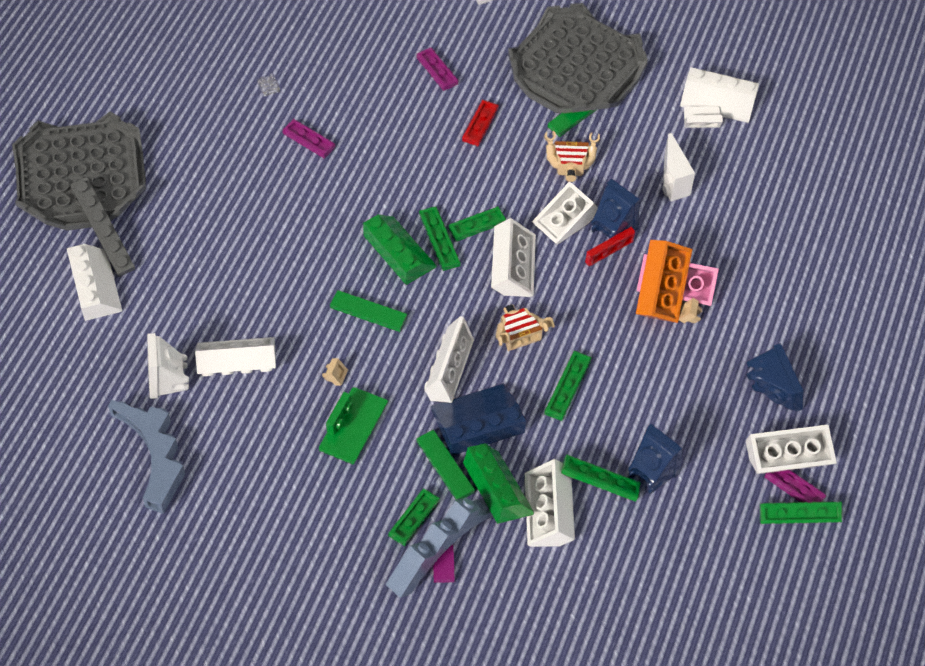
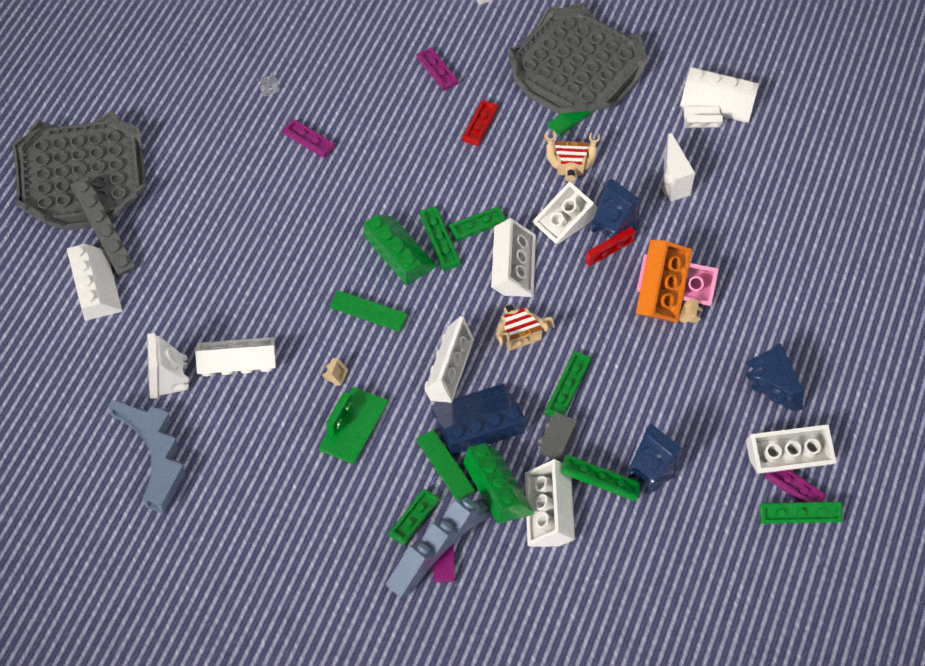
(557, 436): none -> dark grey brick

